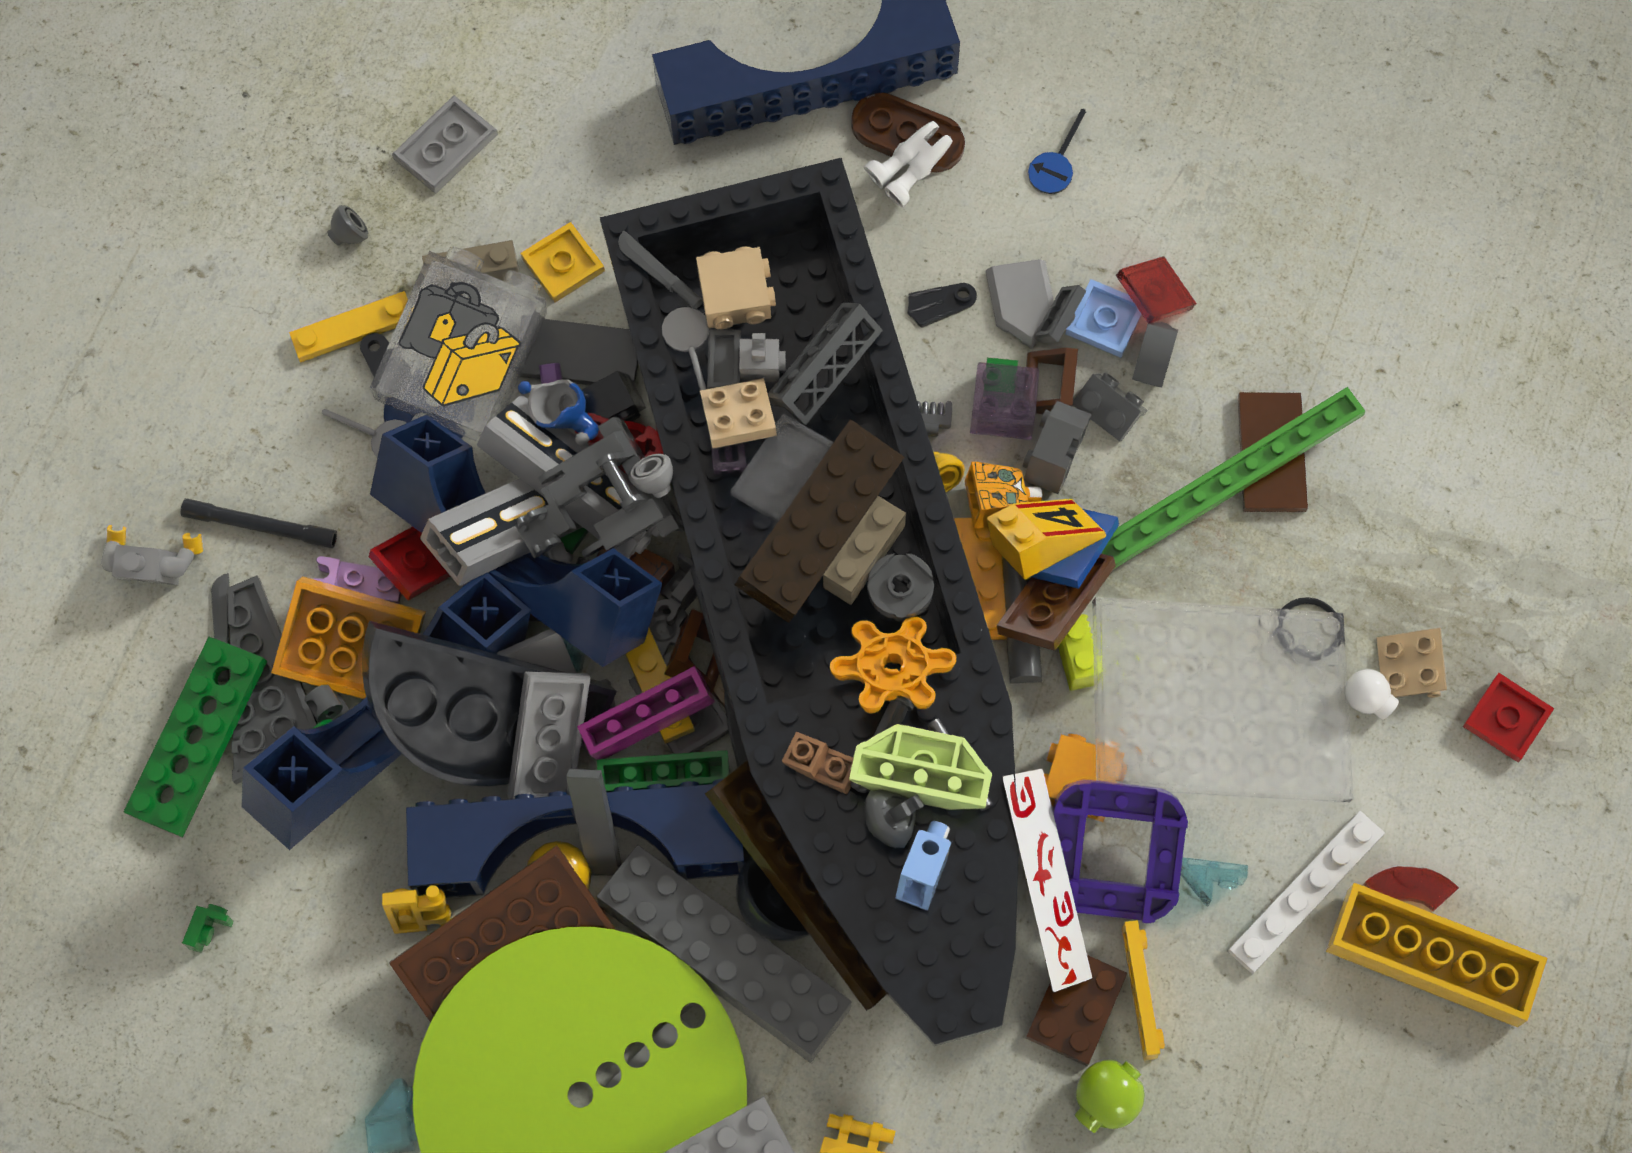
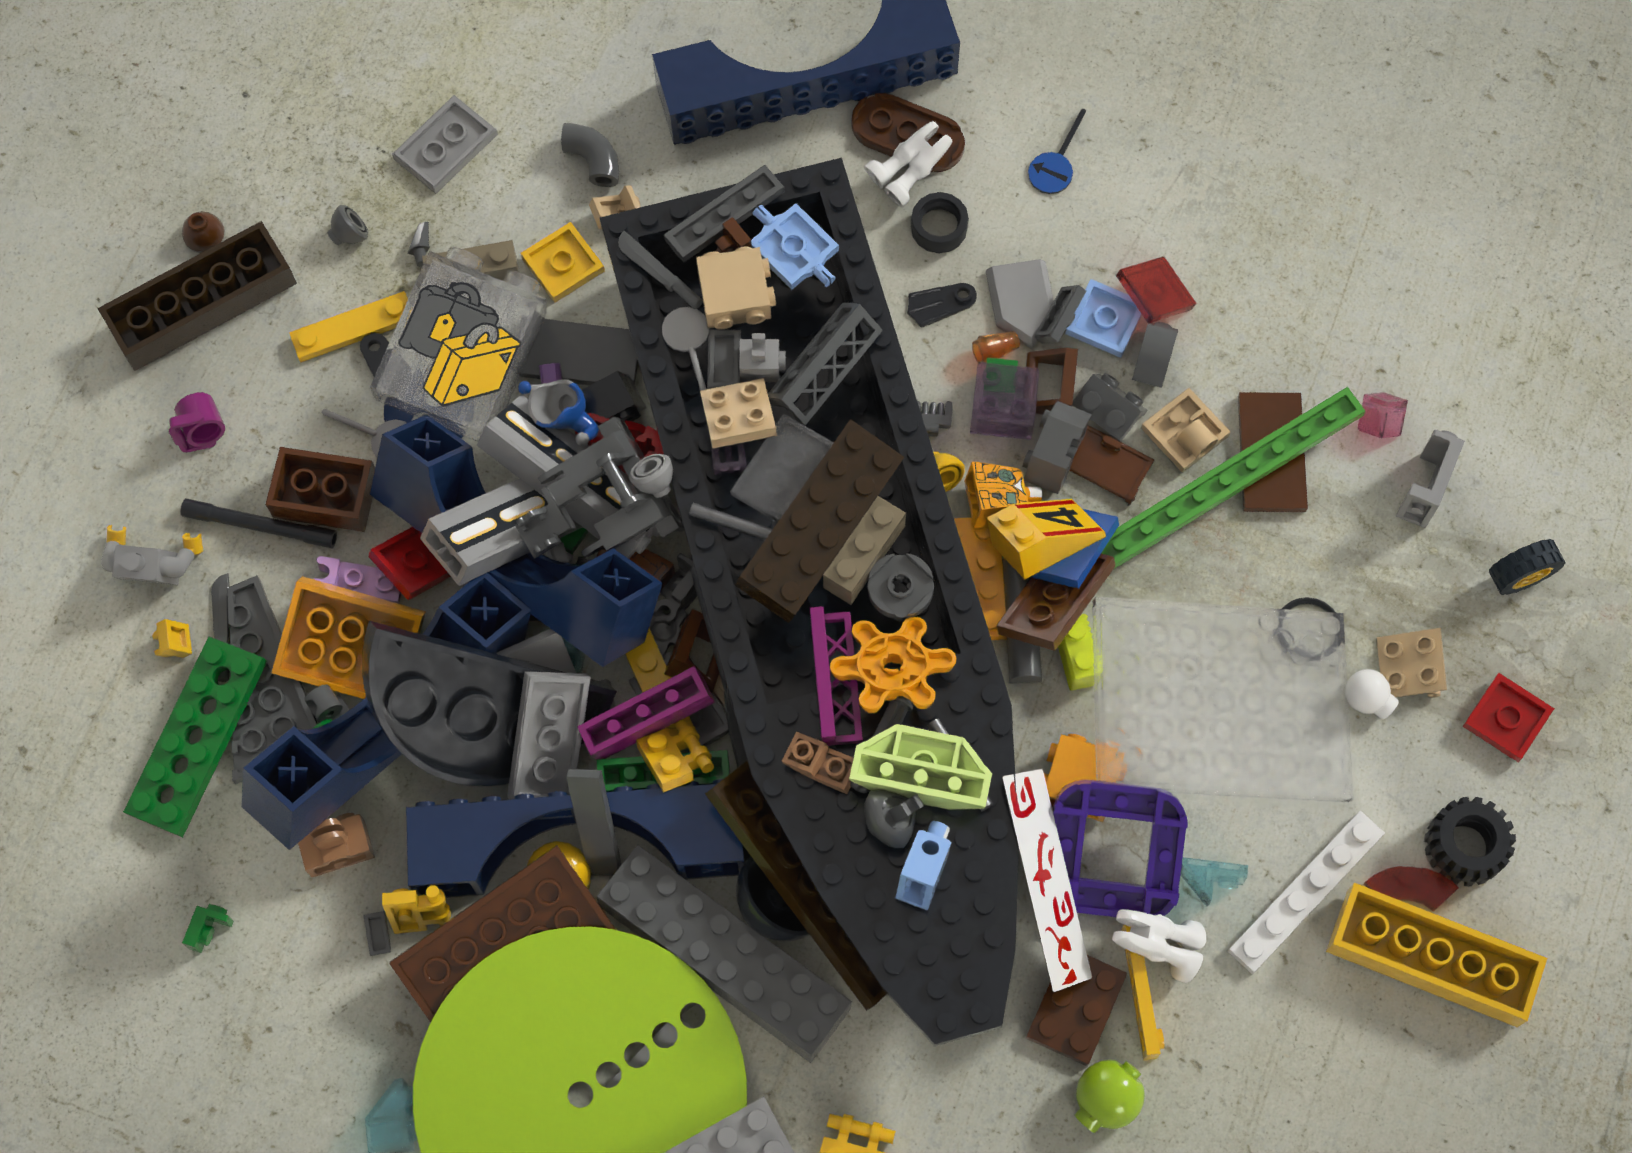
(173, 639): none -> yellow tile
(197, 296): none -> dark brown brick
(199, 421): none -> magenta piece
(202, 231): none -> reddish brown brick
(321, 489): none -> reddish brown brick
(336, 845): none -> medium nougat brick
(377, 933): none -> dark grey piece
(420, 243): none -> dark grey bar
(595, 149): none -> dark grey cylinder
(614, 204): none -> tan bracket
(666, 761): none -> yellow plate
(730, 521): none -> flat silver bar
(732, 238): none -> reddish brown tile
(737, 202): none -> dark grey plate
(794, 246): none -> light blue plate
(823, 673): none -> magenta fence
(945, 202): none -> black tyre
(995, 345): none -> clear orange cone
(1112, 470): none -> reddish brown door
(1149, 936): none -> white piece
(1185, 430): none -> tan plate
(1383, 415): none -> clear pink panel
(1421, 502): none -> light grey panel
(1486, 822): none -> black tyre
(1527, 566): none -> black wheel

